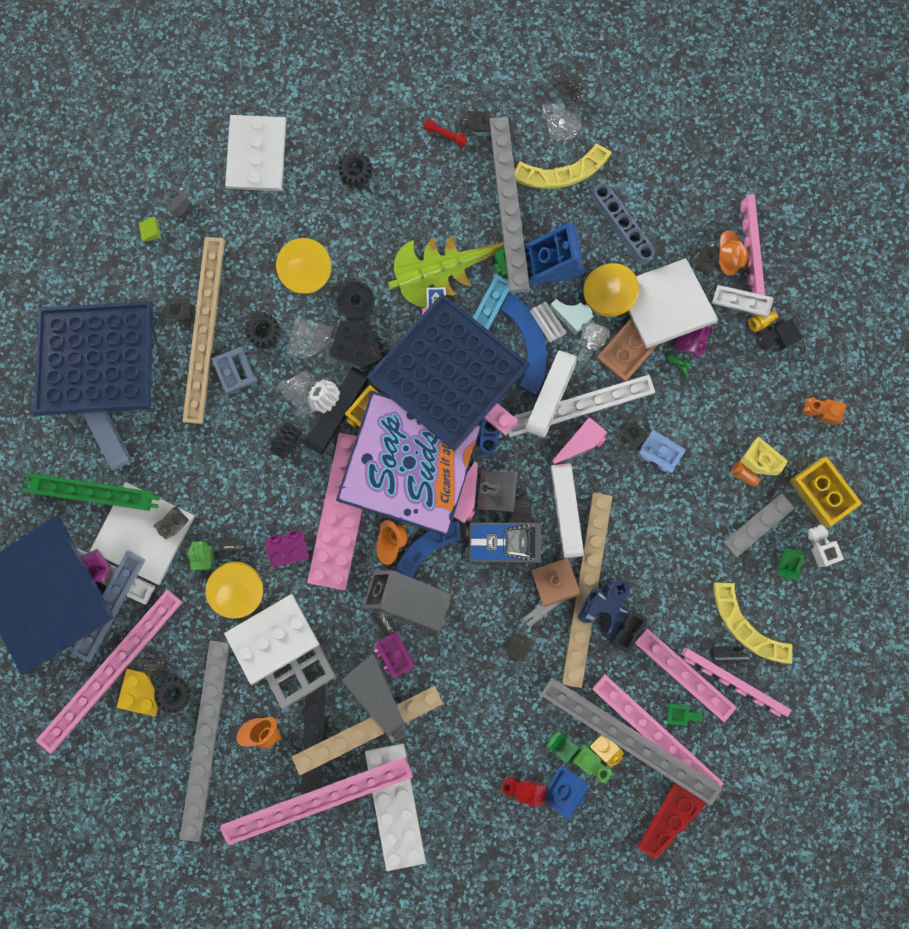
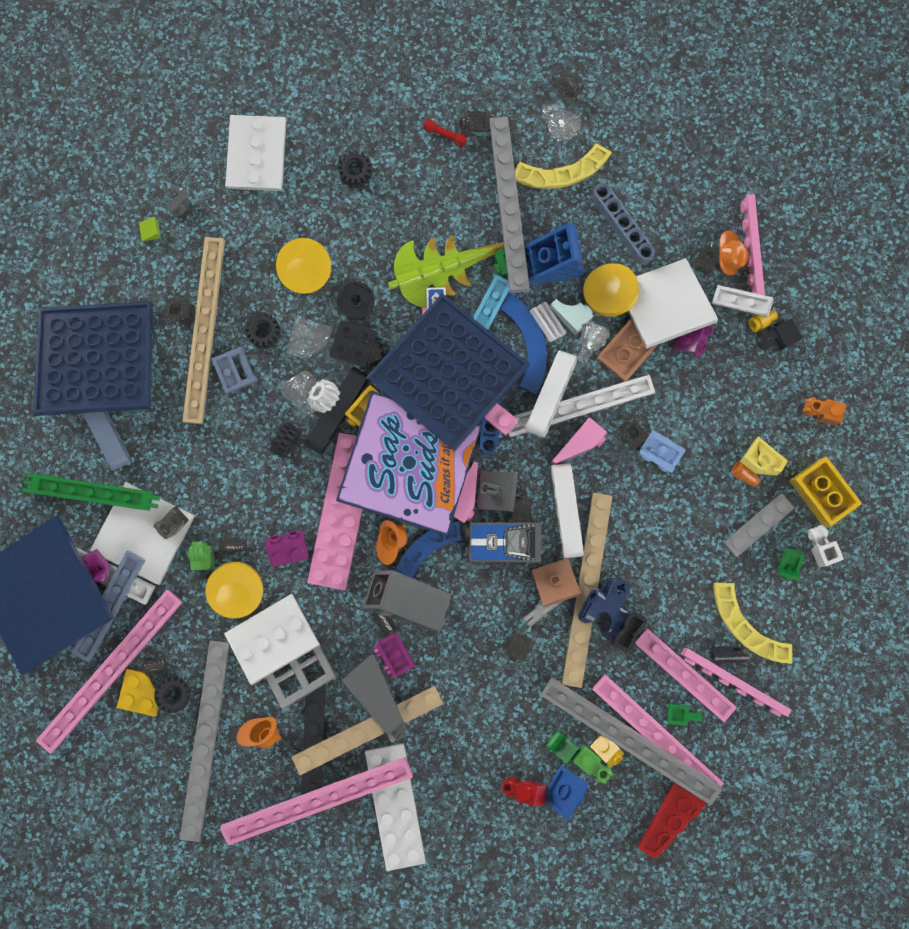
(682, 365): green bar -> none

